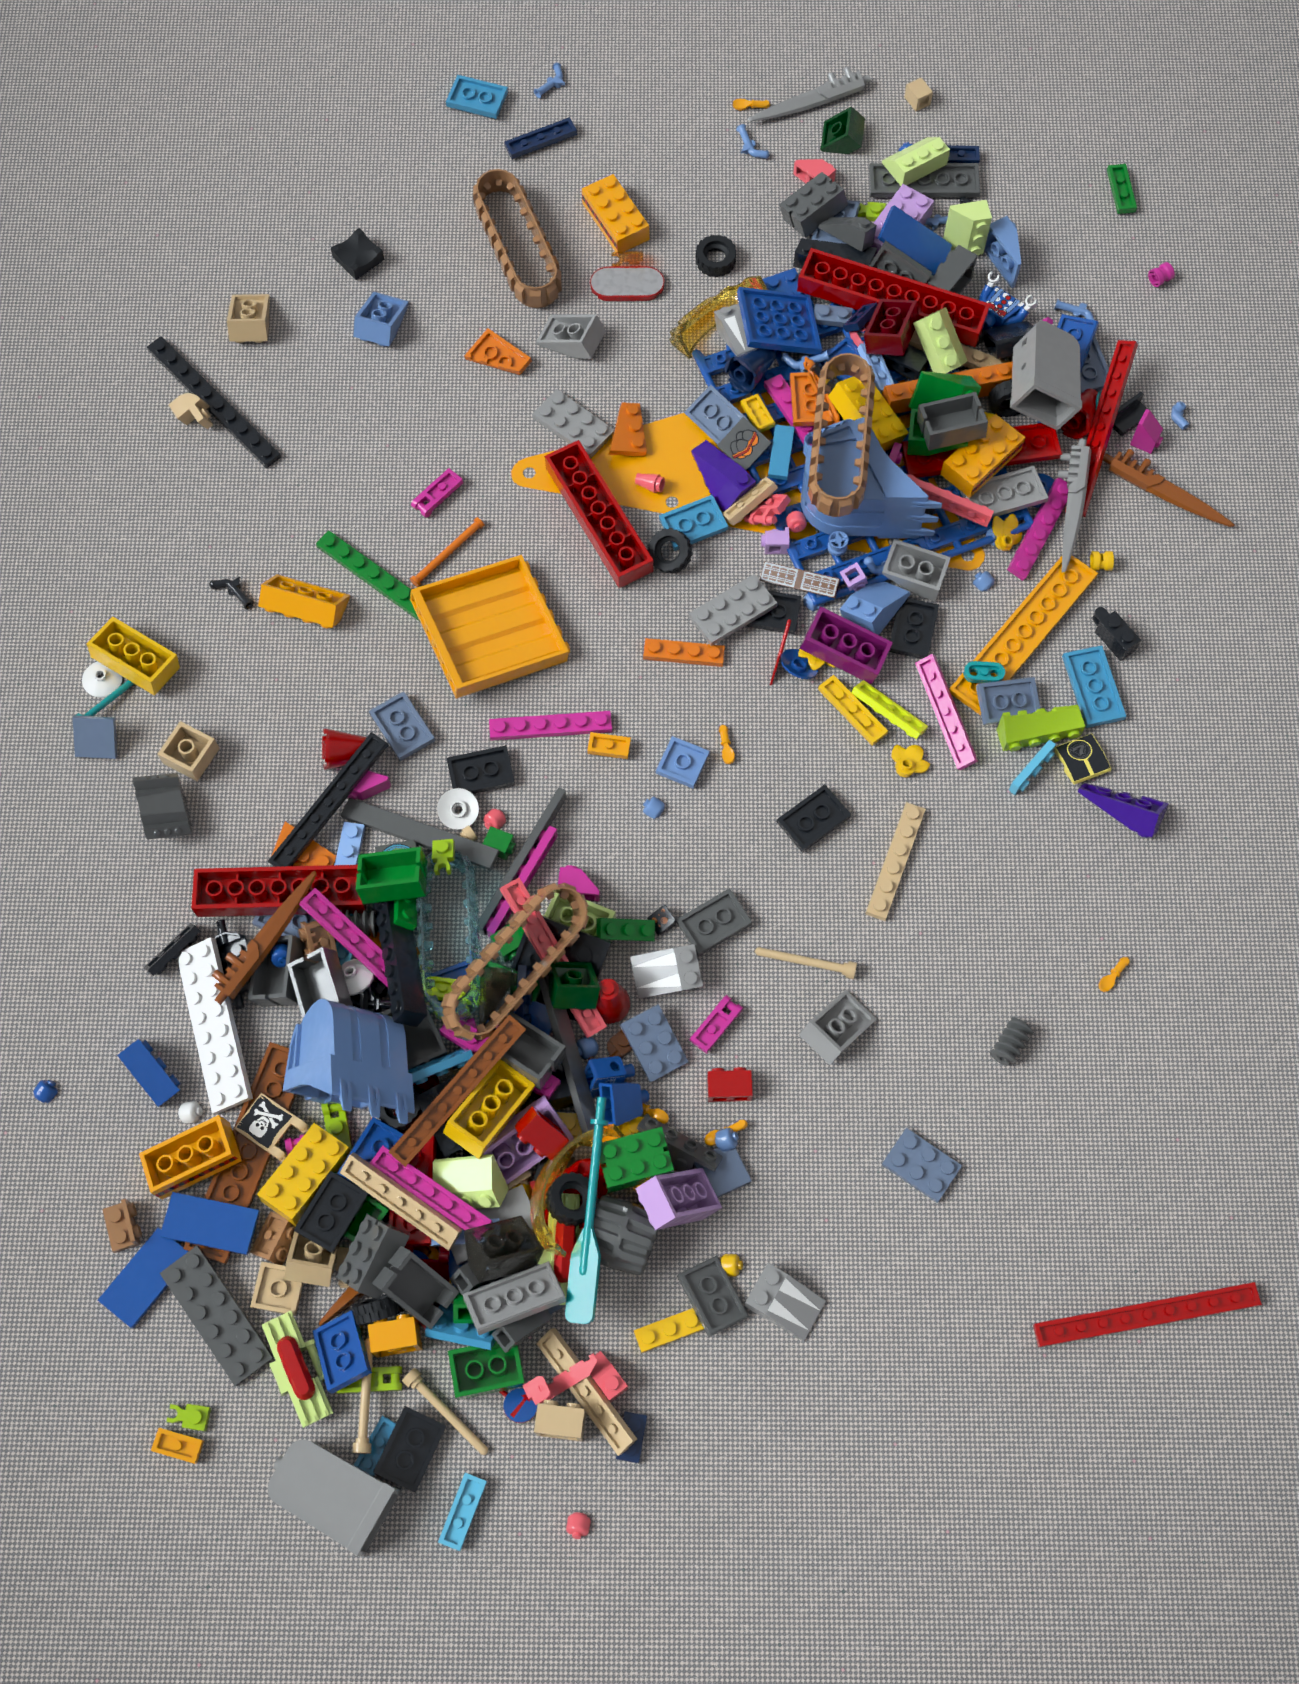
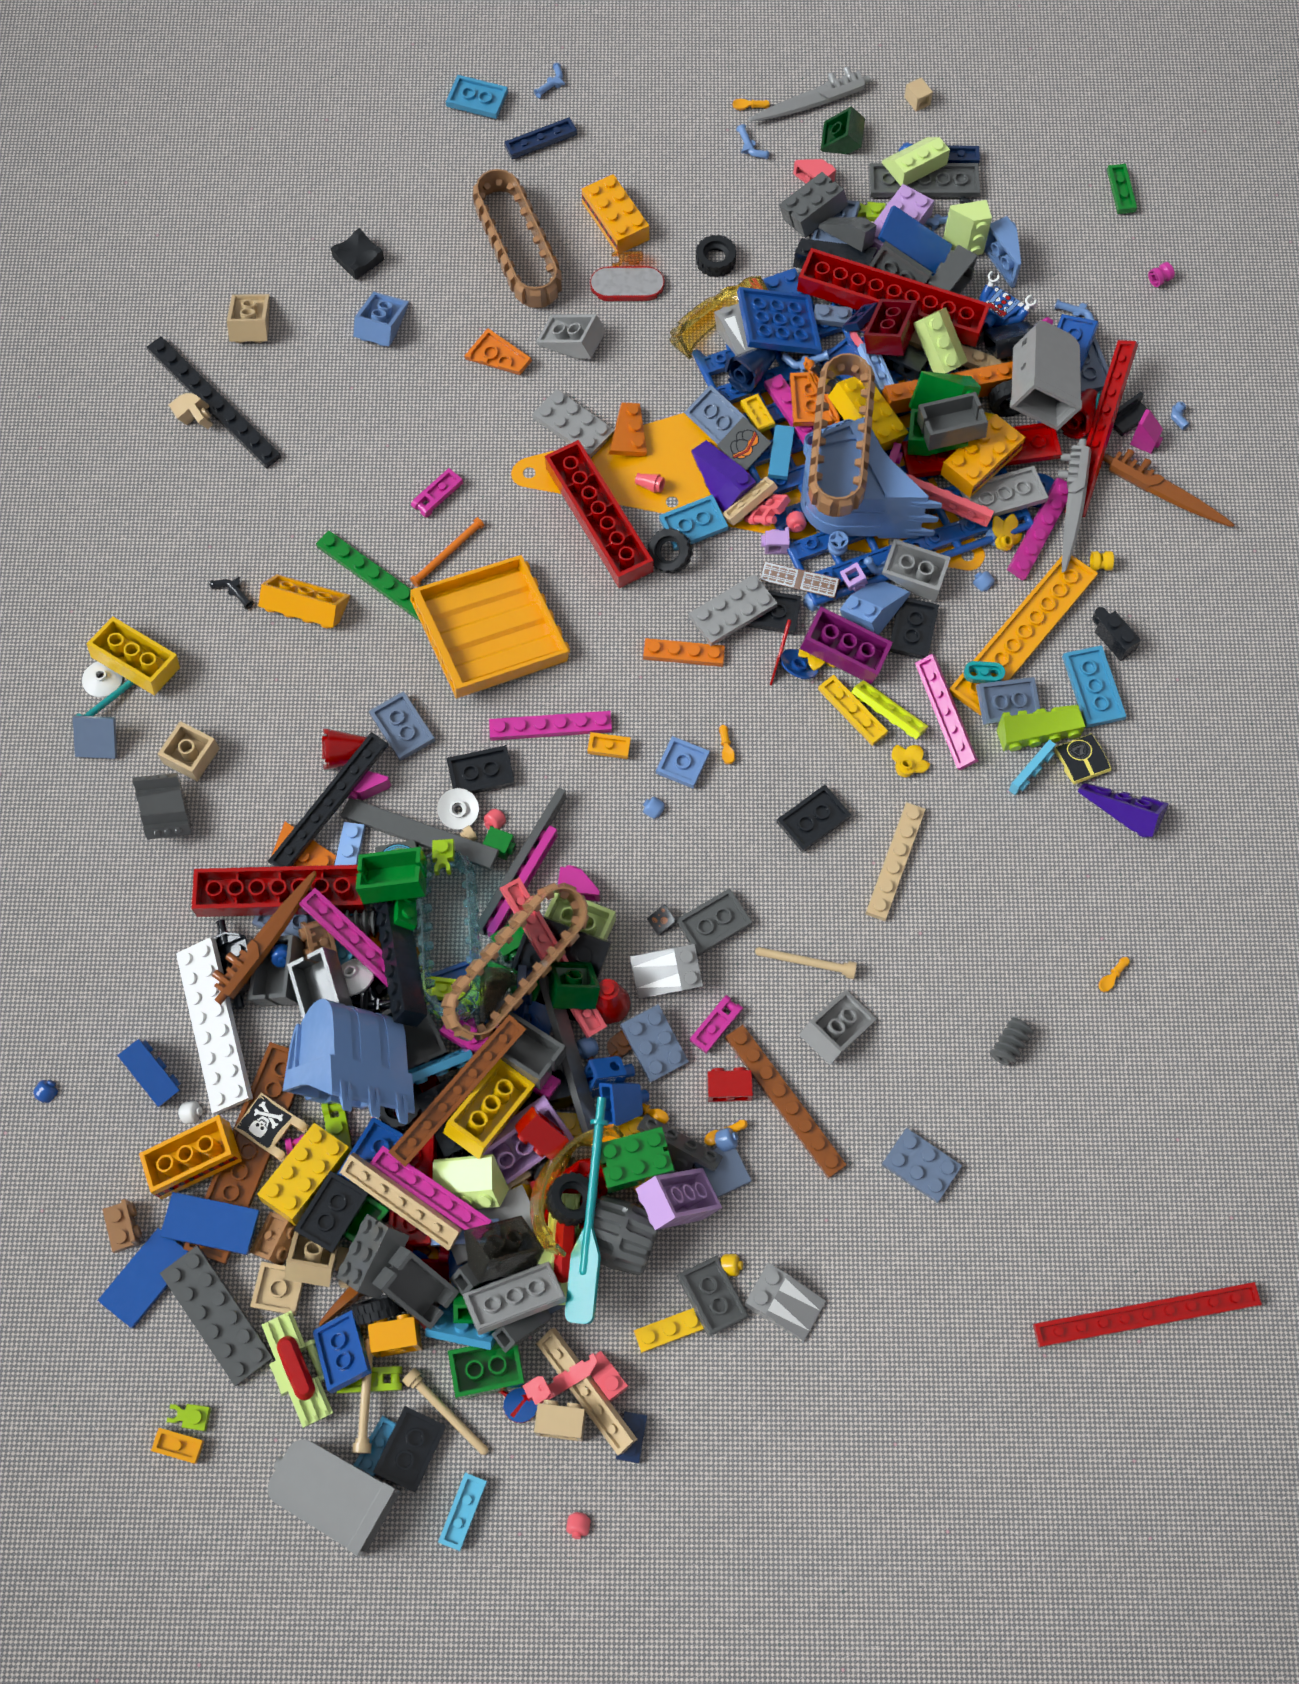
(172, 950): black plate -> none
(625, 929): green plate -> none
(785, 1101): none -> dark orange plate

